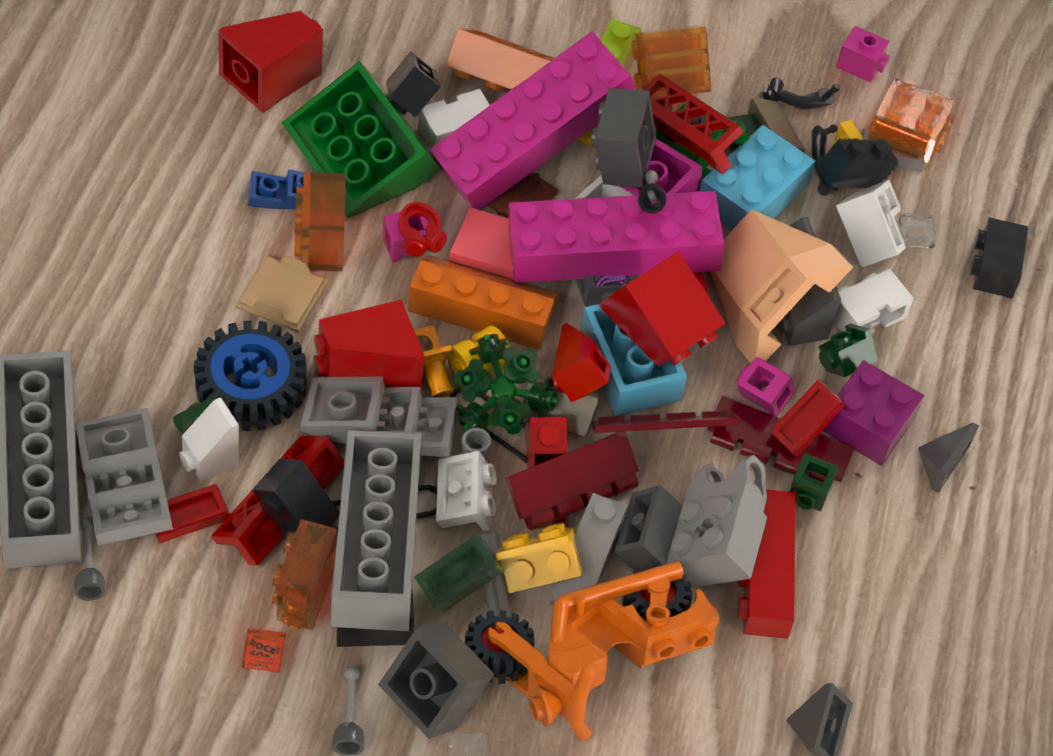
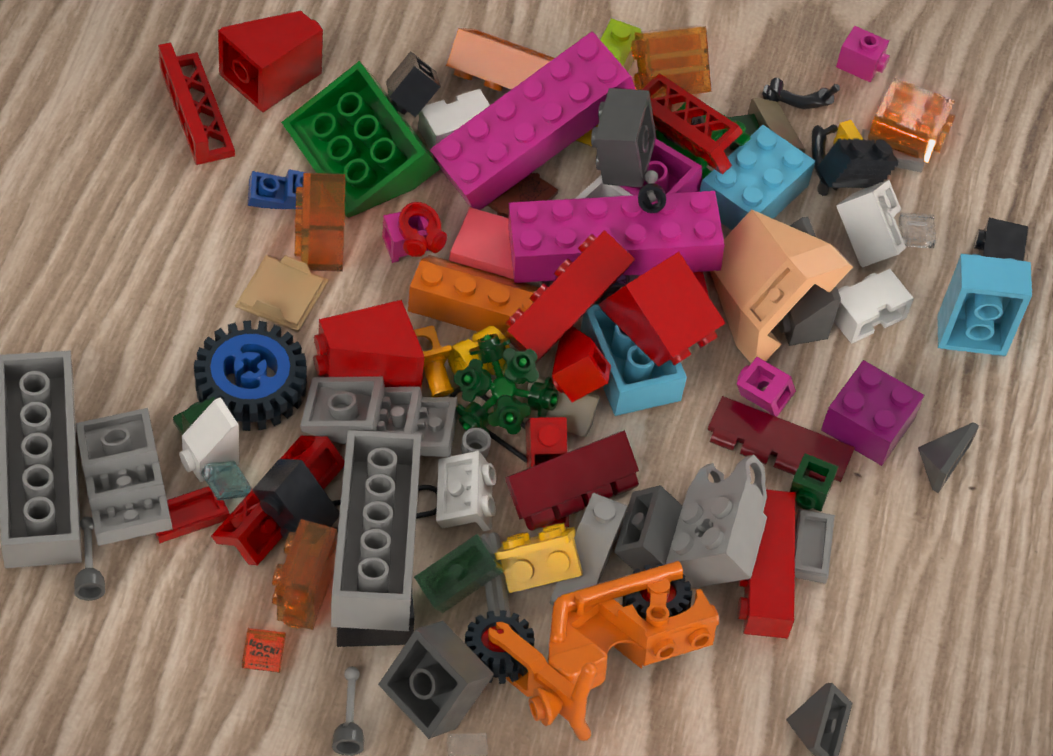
(189, 109): none -> red fence
(226, 480): none -> clear light blue tile
(569, 296): none -> red brick
(672, 421): dark red windscreen -> none
(807, 417): red tile -> none
(813, 545): none -> light grey tile
(848, 350): dark green brick -> none
(984, 304): none -> medium azure brick

